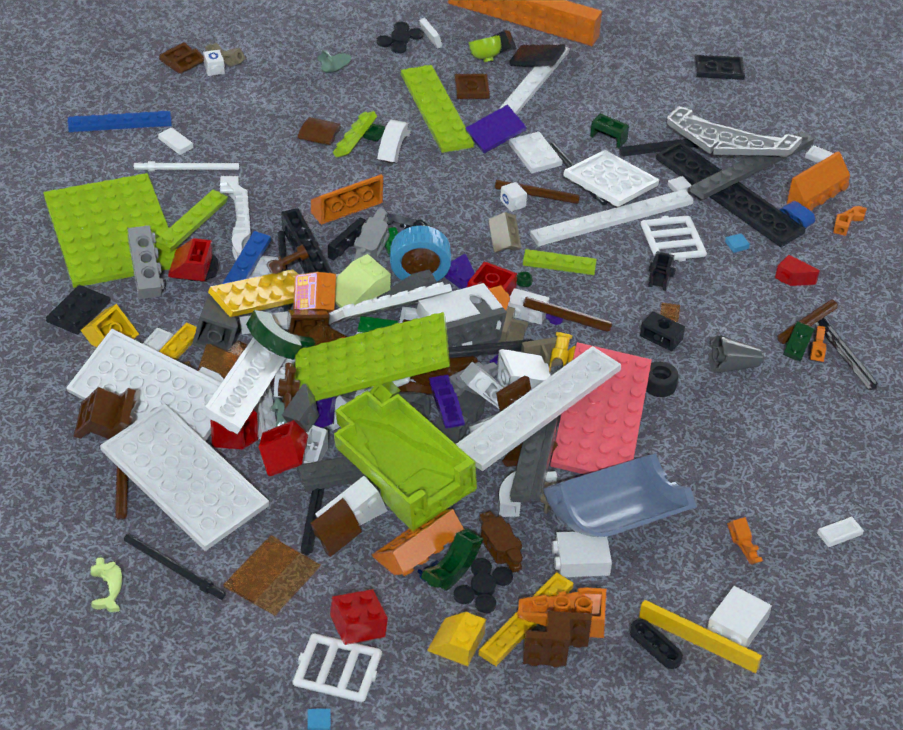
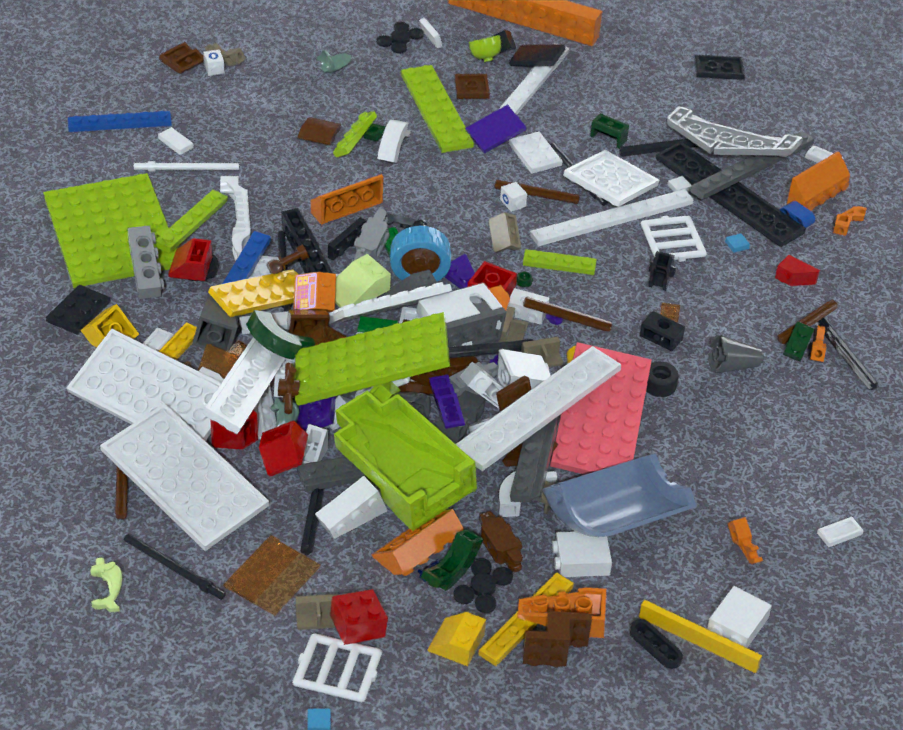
(105, 413): reddish brown bracket -> none
(302, 409): dark grey slope -> none
(314, 612): none -> dark tan panel
(336, 527): reddish brown slope -> none
(560, 350): yellow piece -> none

